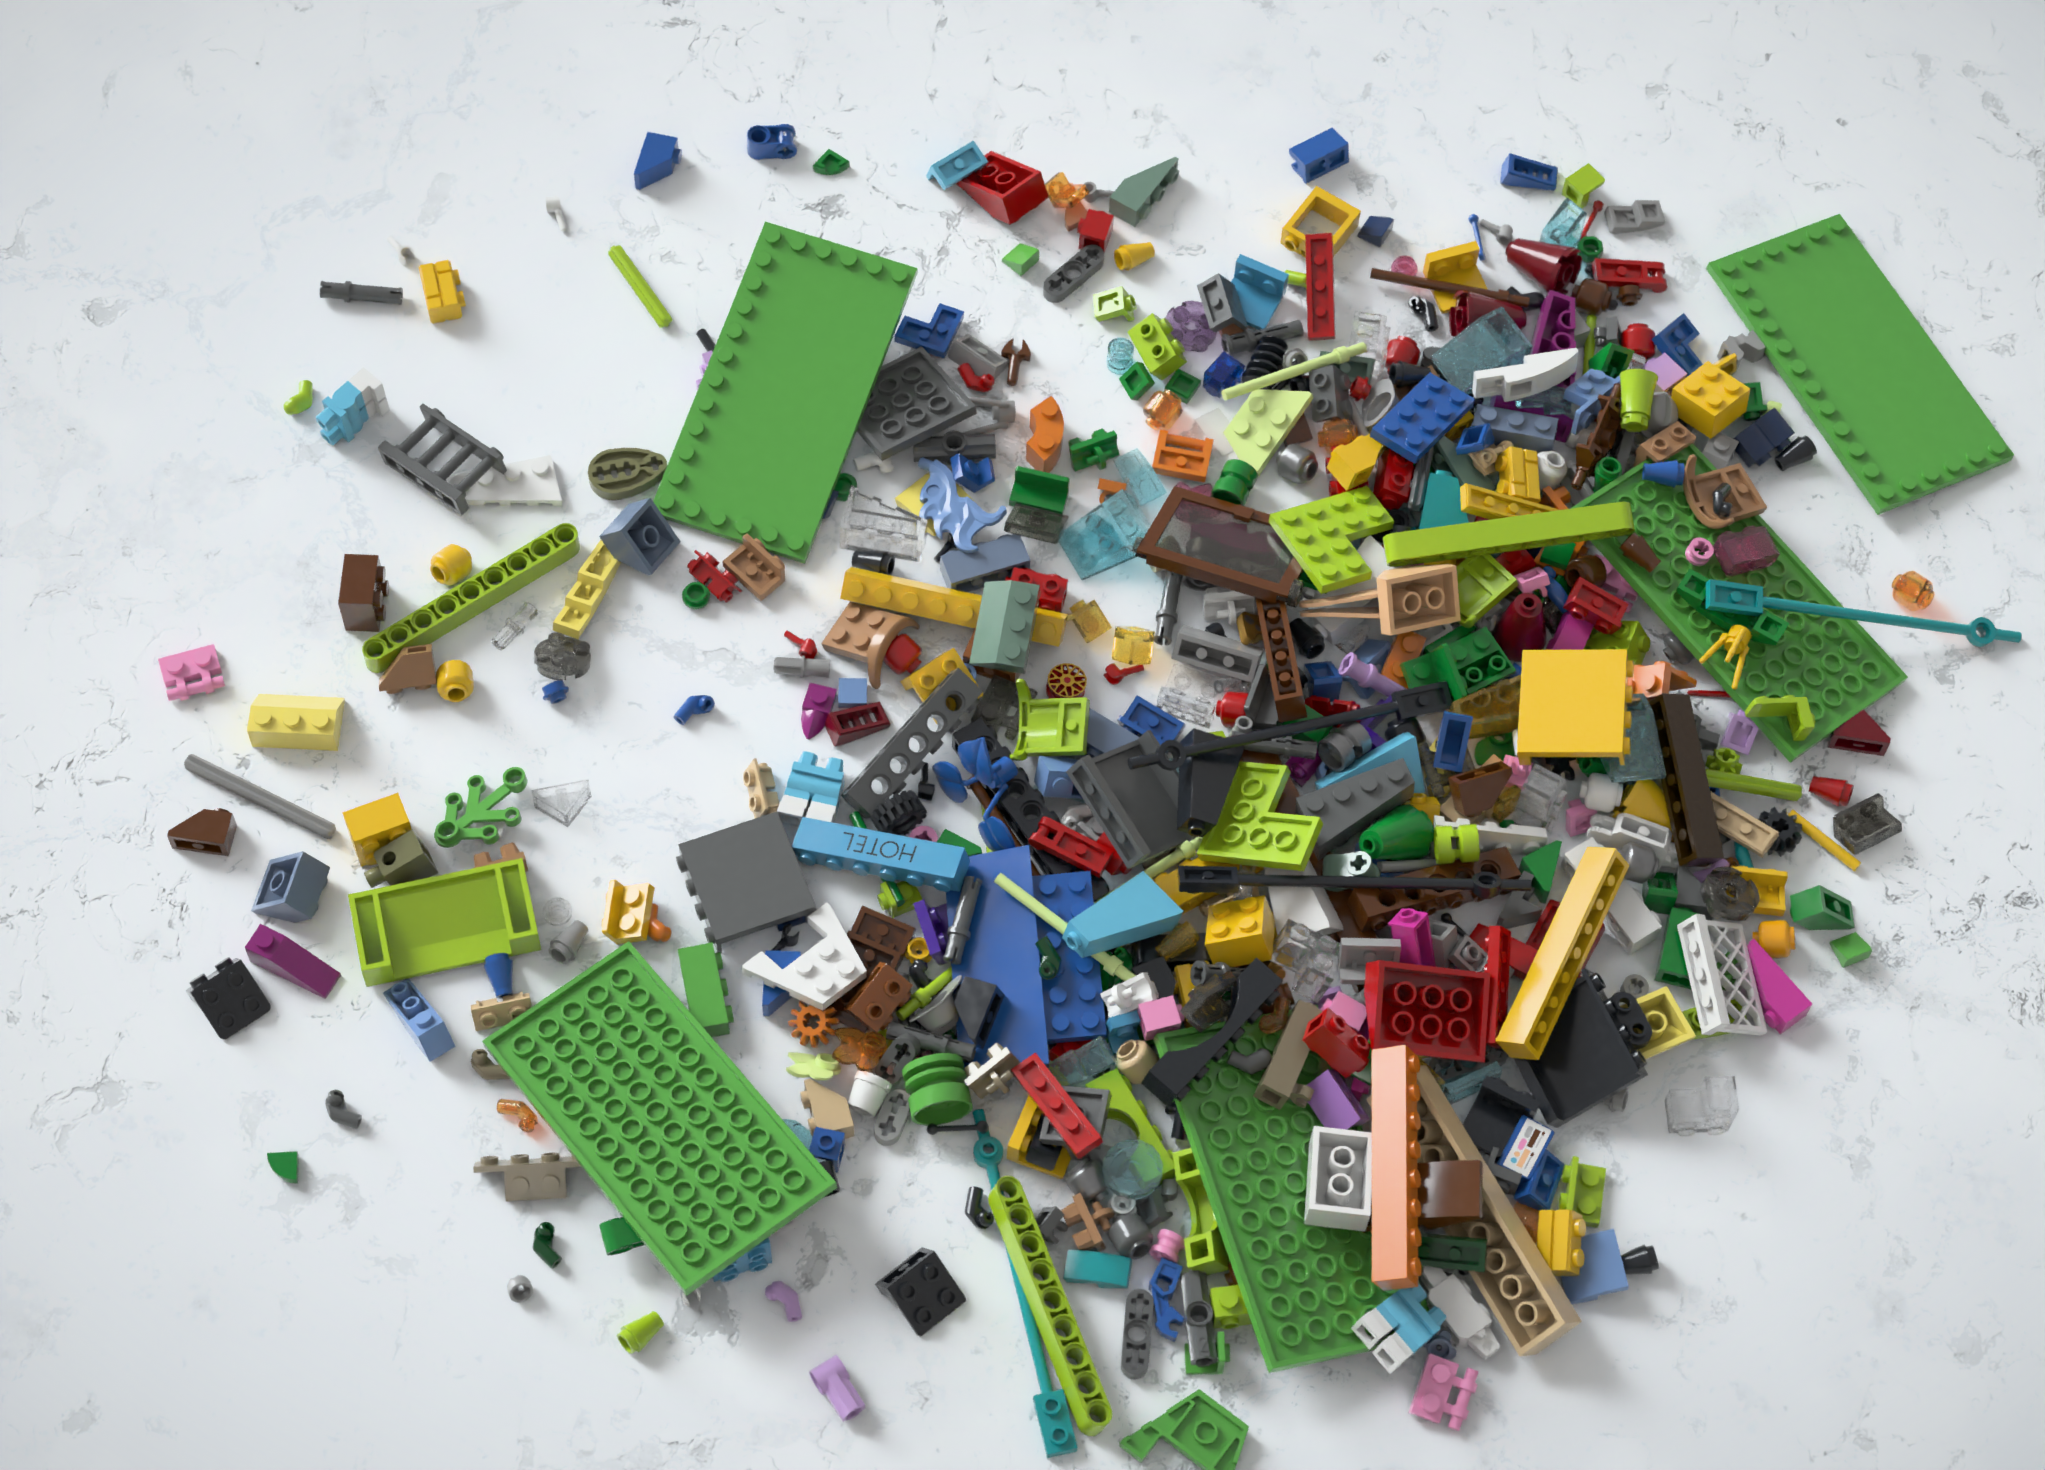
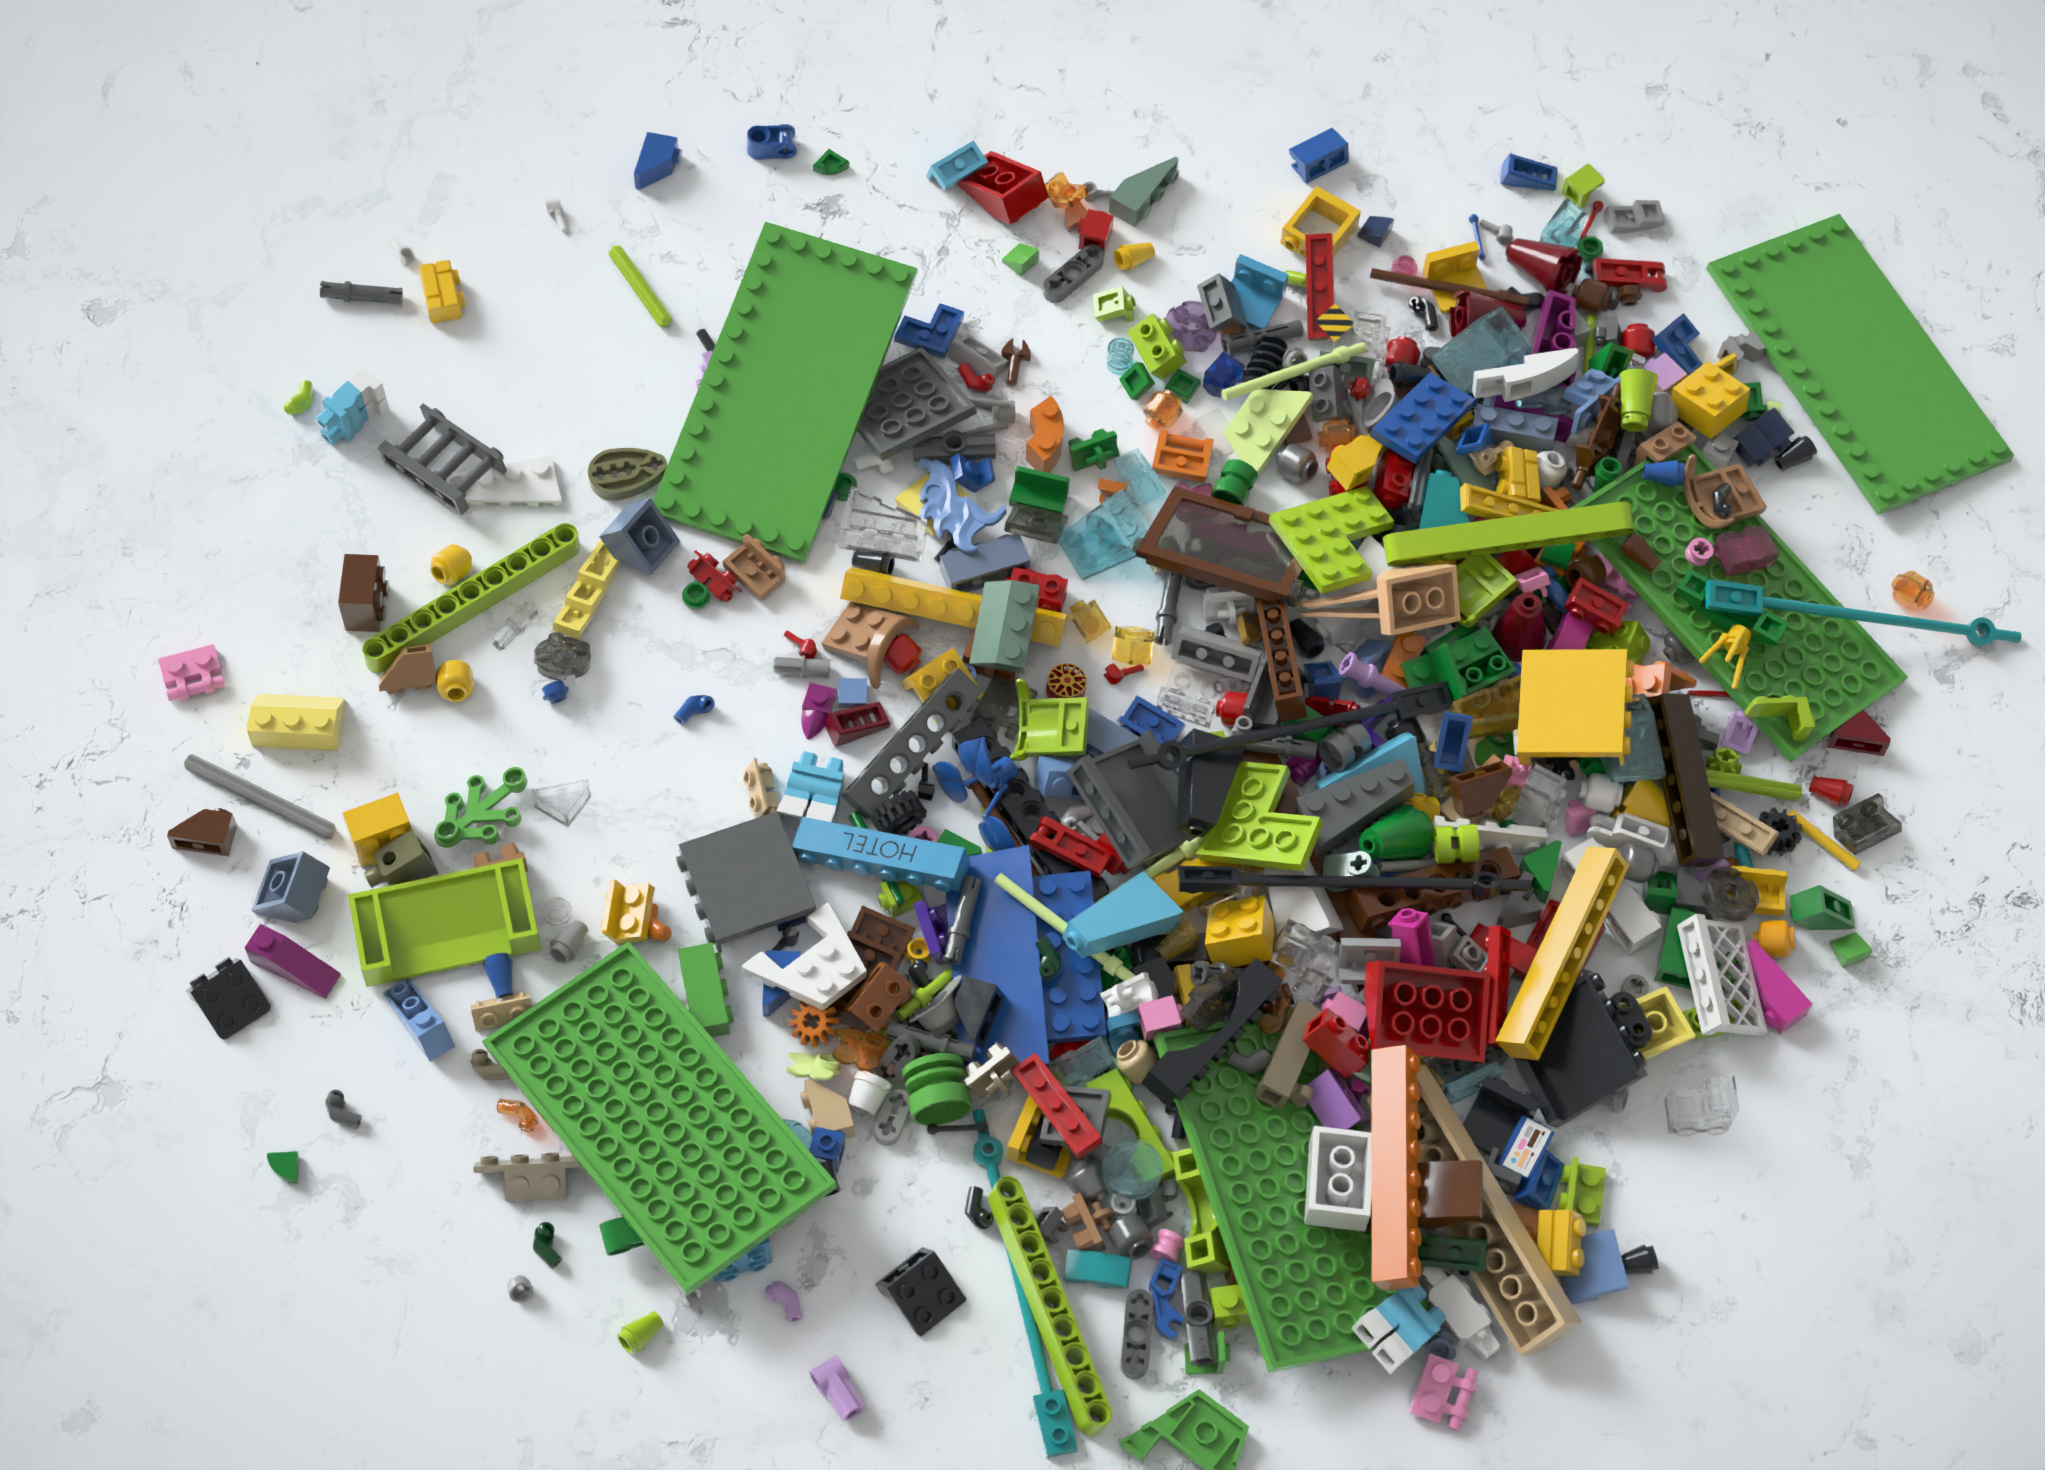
(1334, 322): none -> sticker

